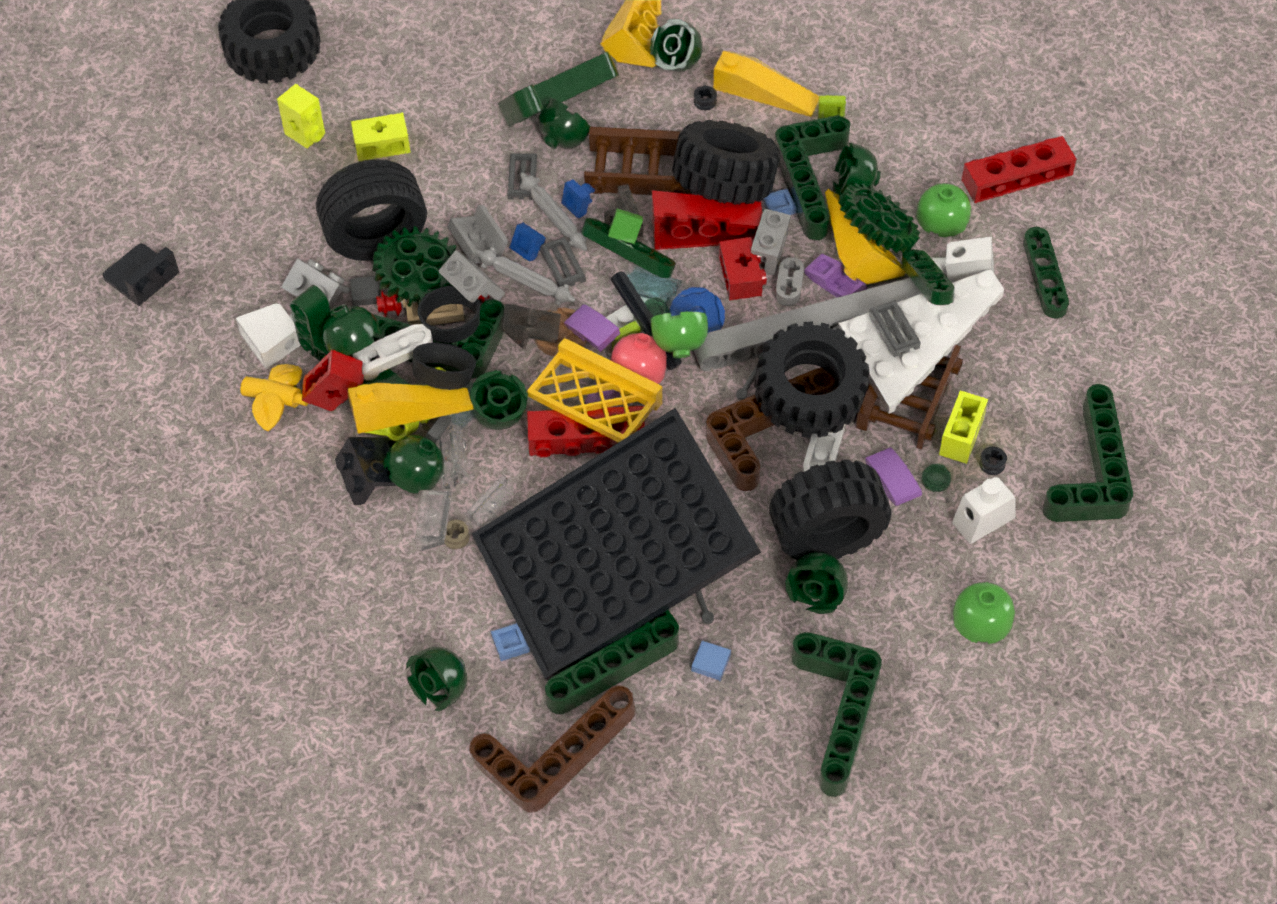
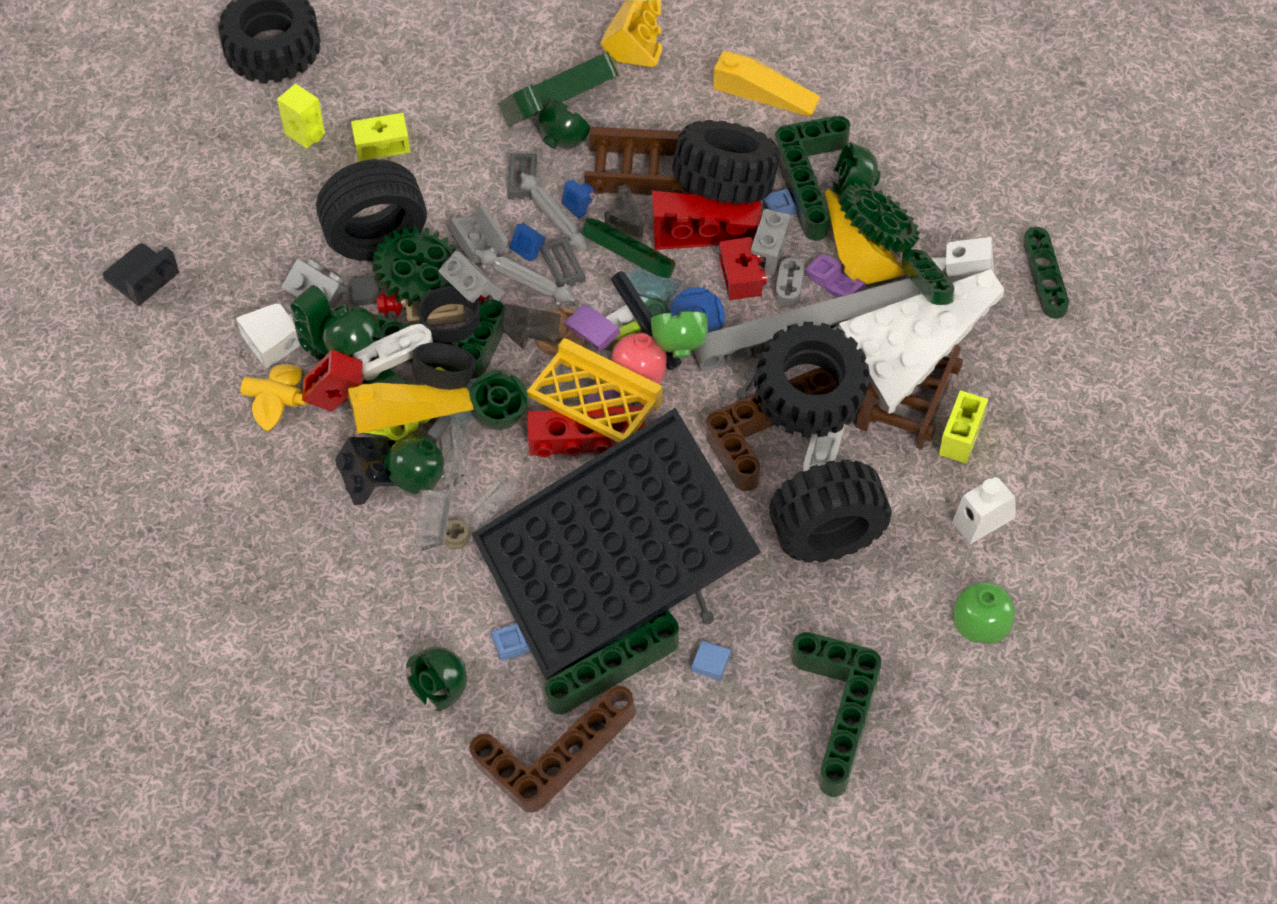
(625, 226): bright green tile -> none
(676, 46): dark green cylinder -> none
(707, 104): black bush -> none
(817, 577): dark green cylinder -> none
(831, 106): lime tile -> none
(895, 476): medium lavender slope -> none
(902, 345): dark grey tile -> none
(936, 478): clear green plate -> none
(944, 210): bright green cylinder -> none
(995, 452): black bush -> none
(1018, 169): red brick -> none
(1108, 488): dark green beam -> none

